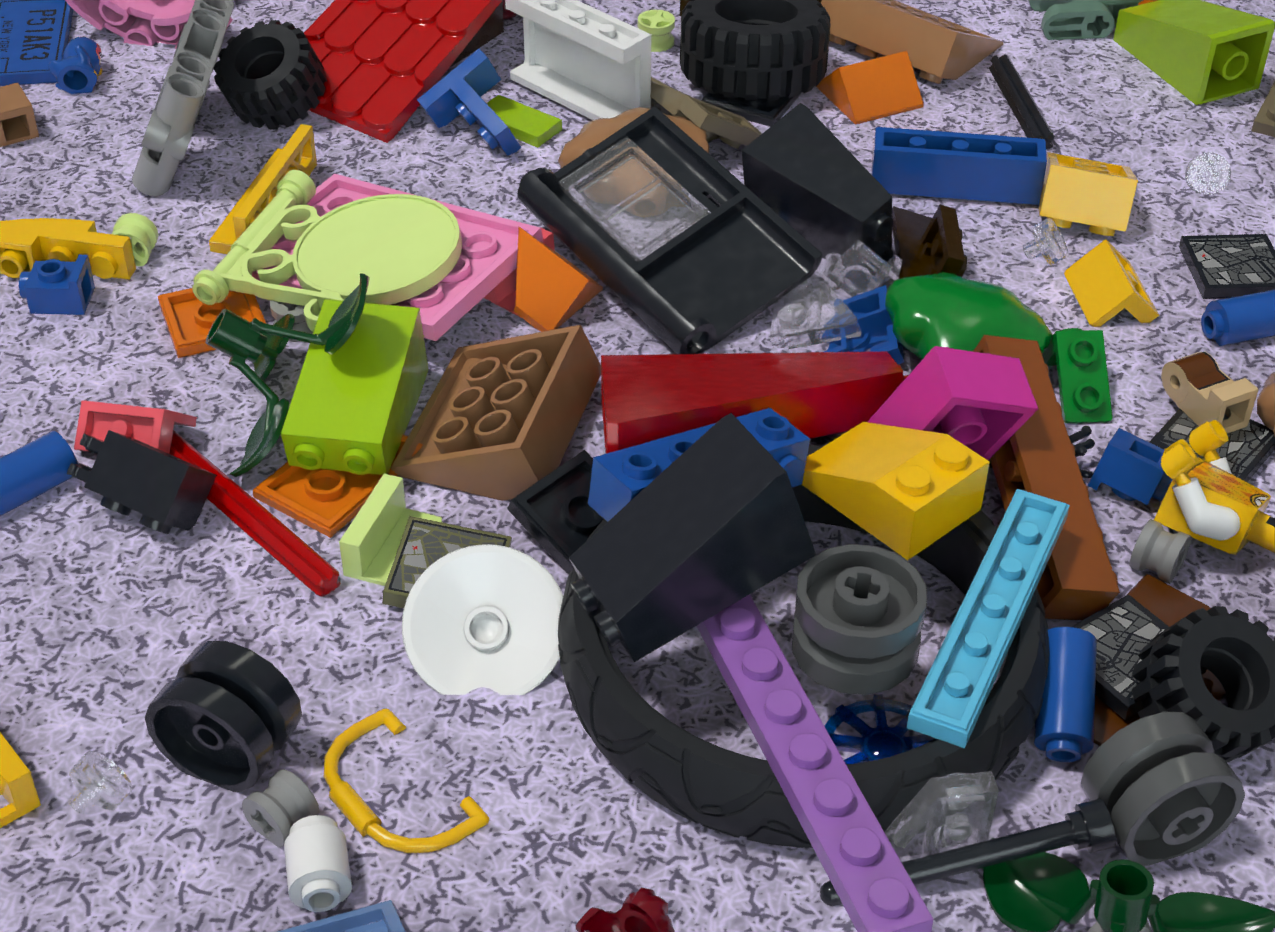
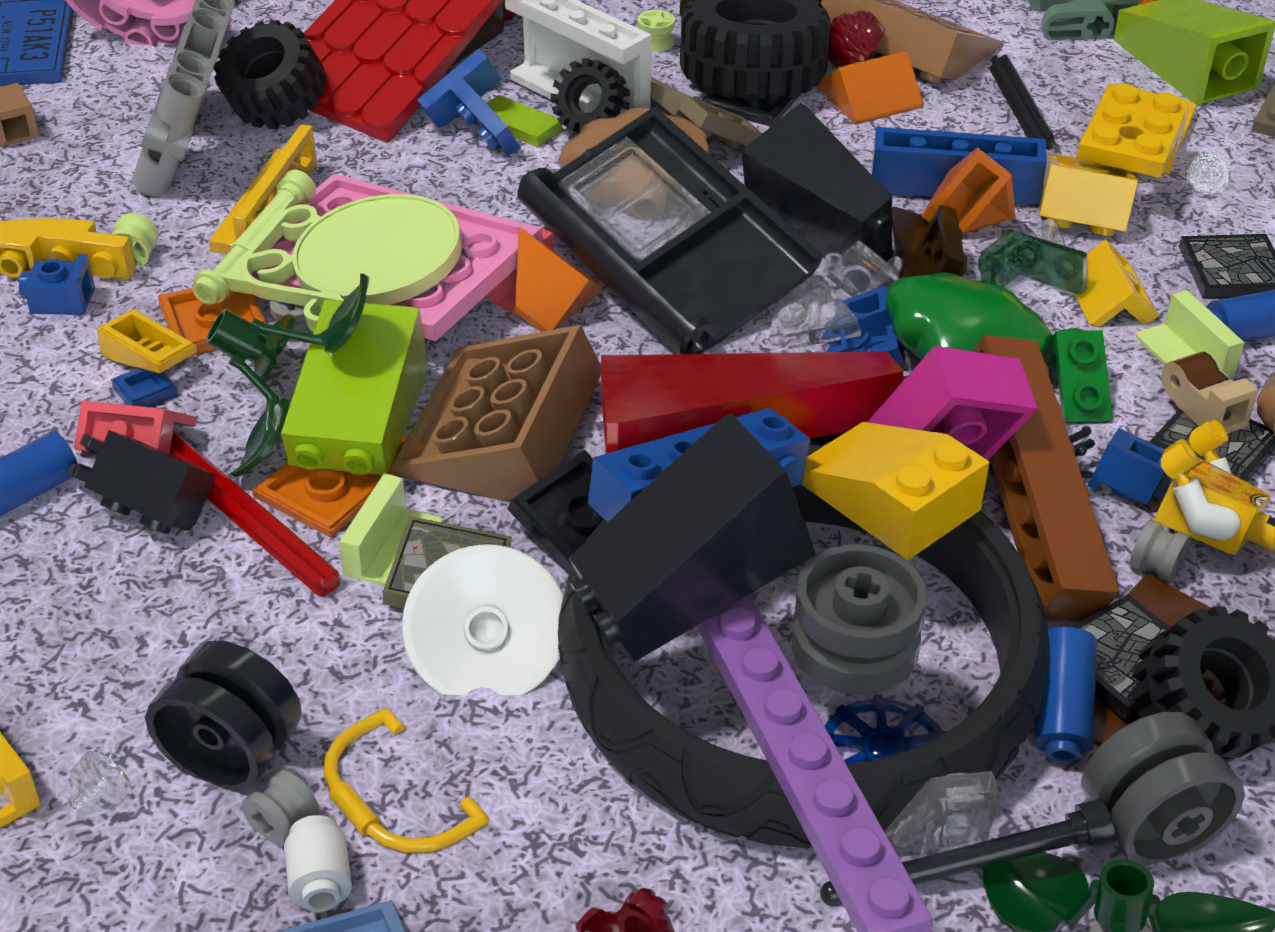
(79, 66): blue animal -> none
(142, 343): none -> yellow slope
(144, 388): none -> blue tile
(576, 81): none -> black tyre
(853, 38): none -> dark red hair
(978, 192): none -> orange slope
(988, 619): medium azure tile -> none
(1036, 259): none -> clear green bracket
(1137, 130): none -> yellow bracket
(1191, 330): none -> yellowish green panel

